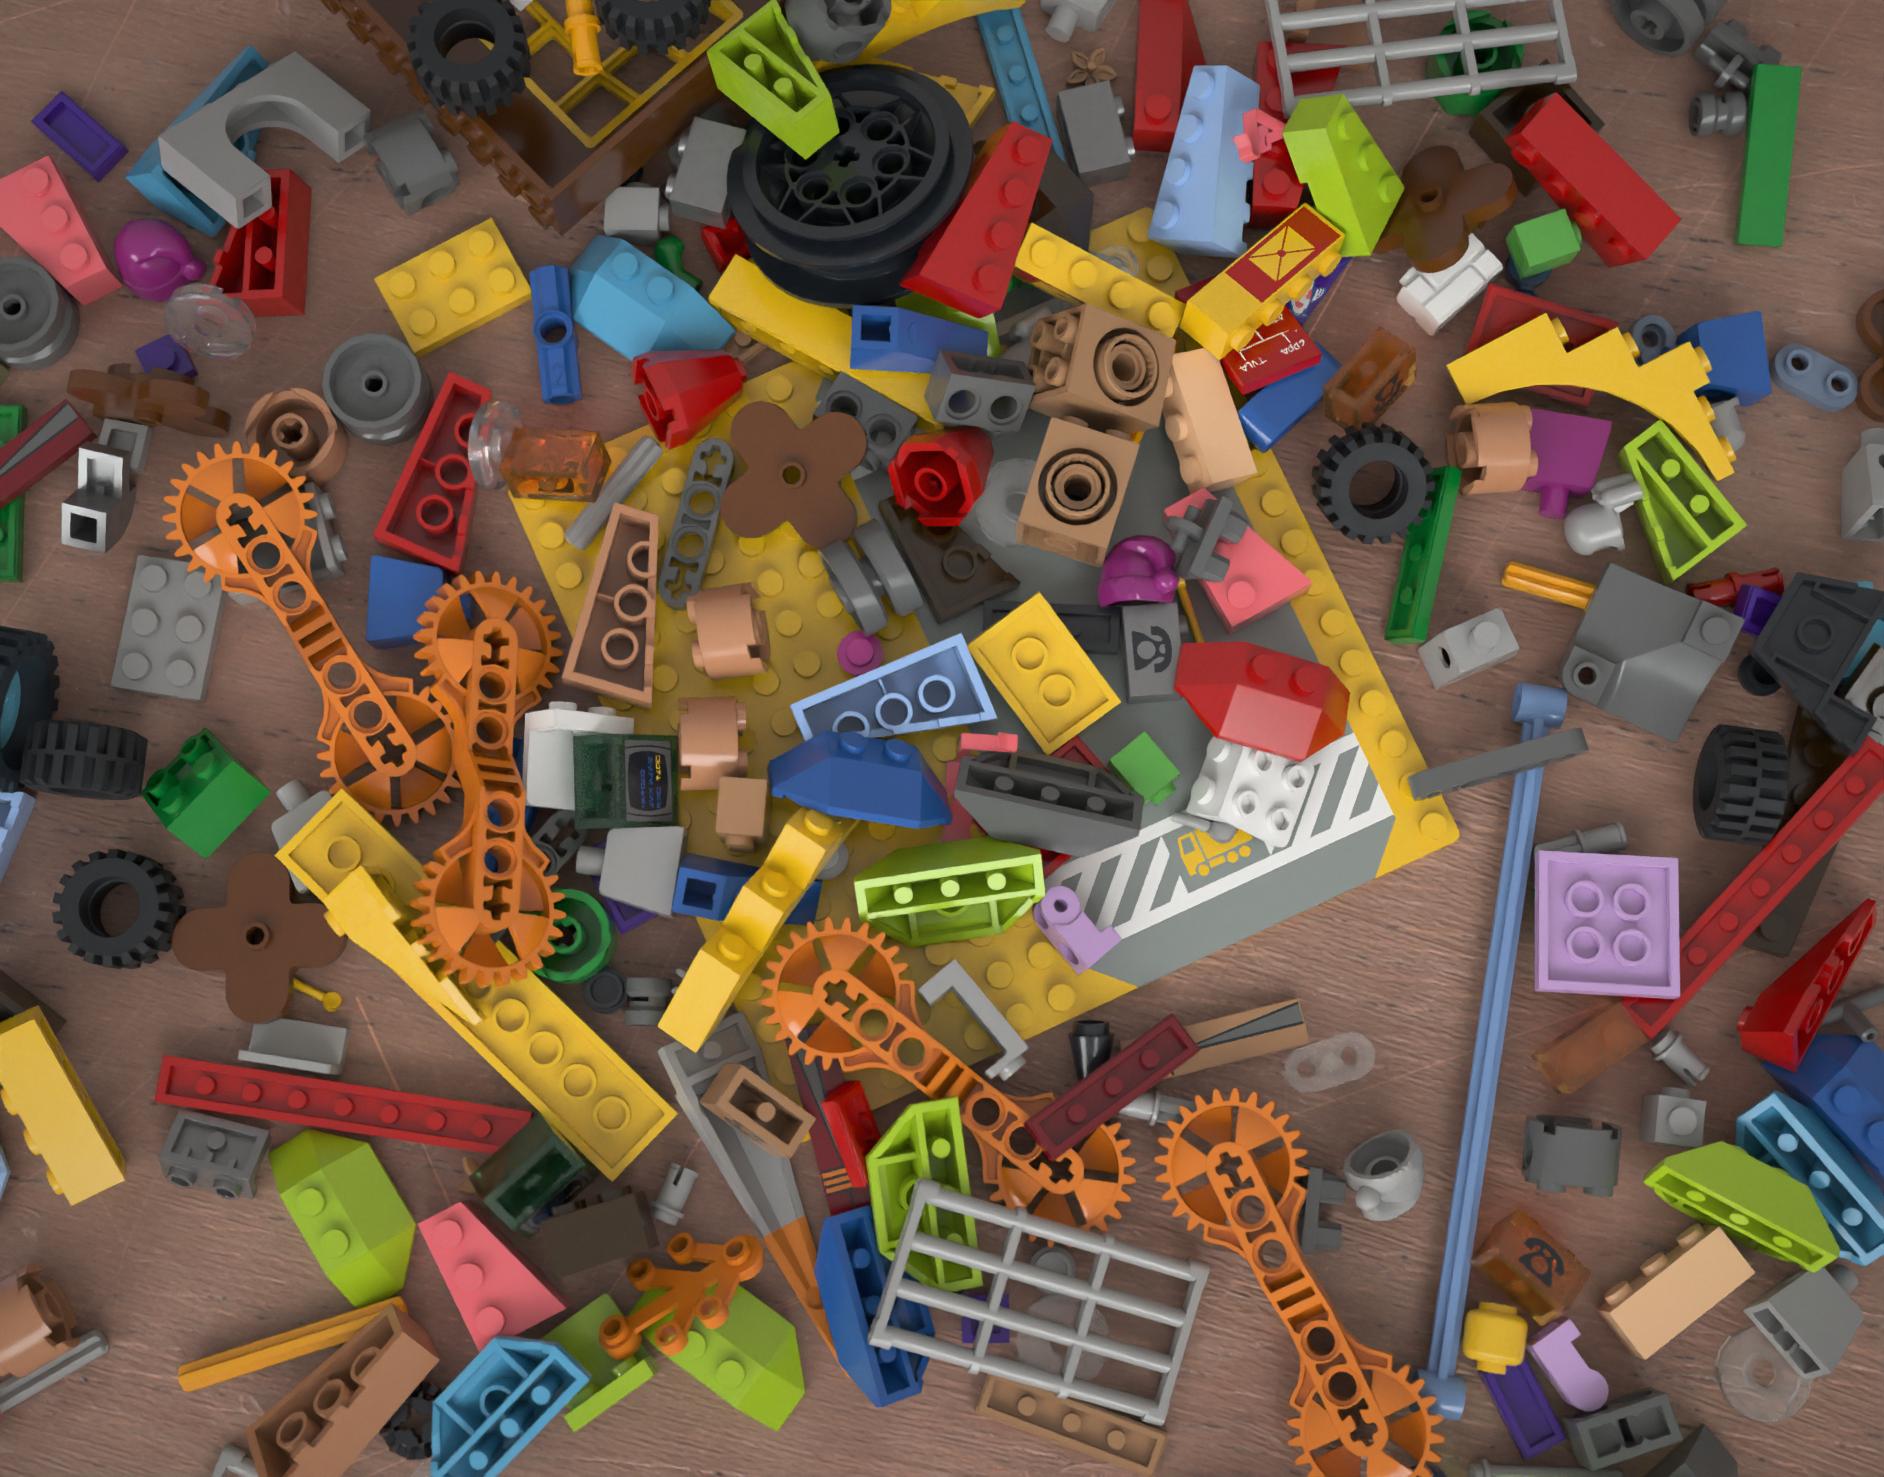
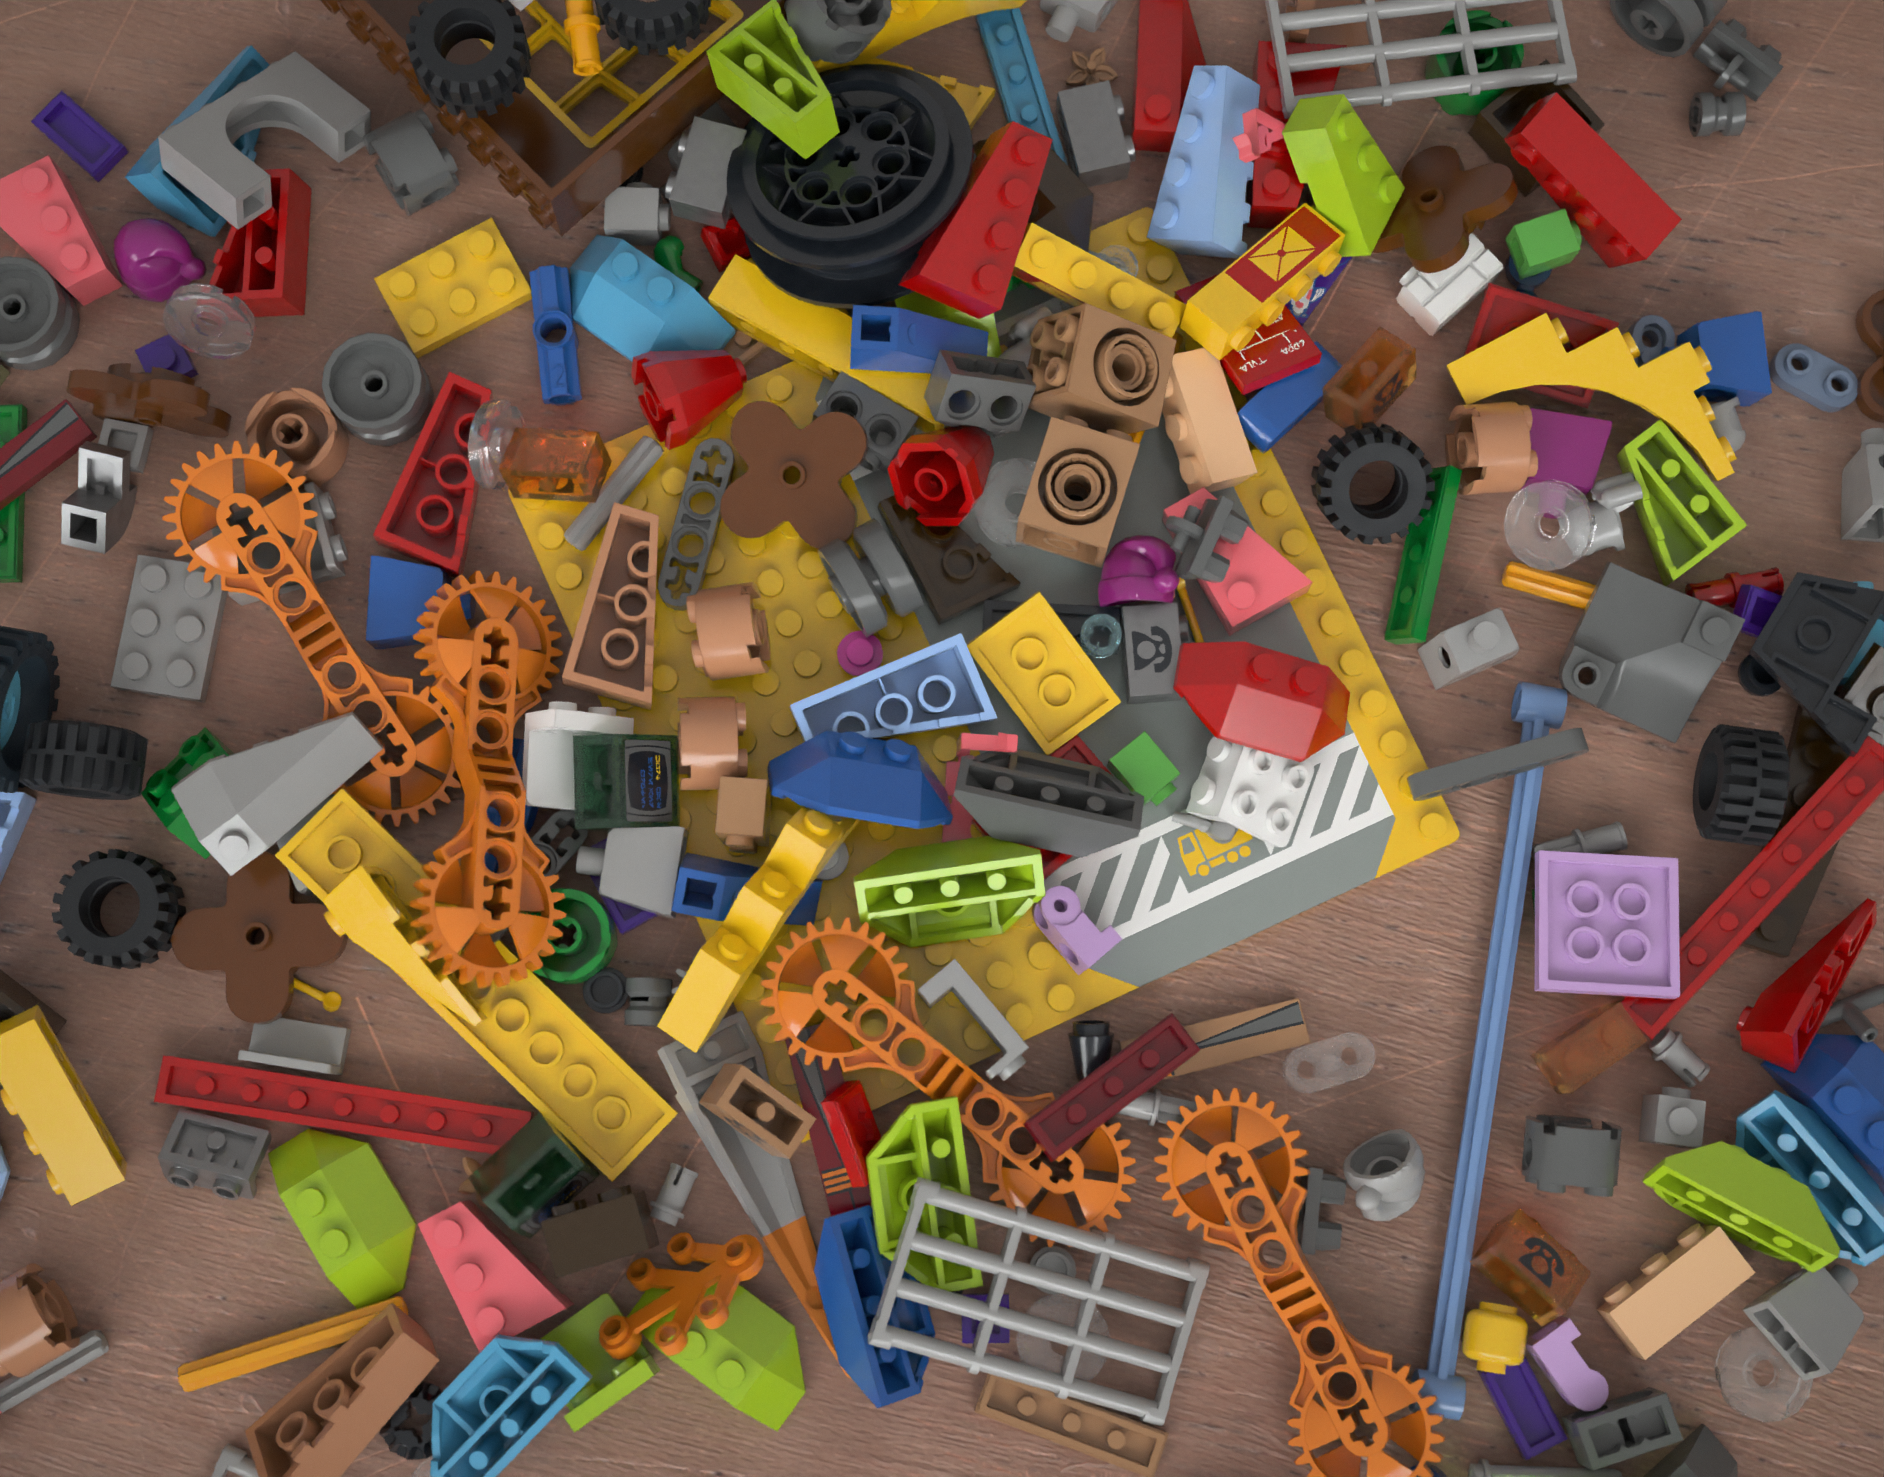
(259, 794): none -> light grey wedge
(1113, 640): none -> clear light blue bush
(1524, 530): none -> clear tile
(1767, 155): green tile -> none

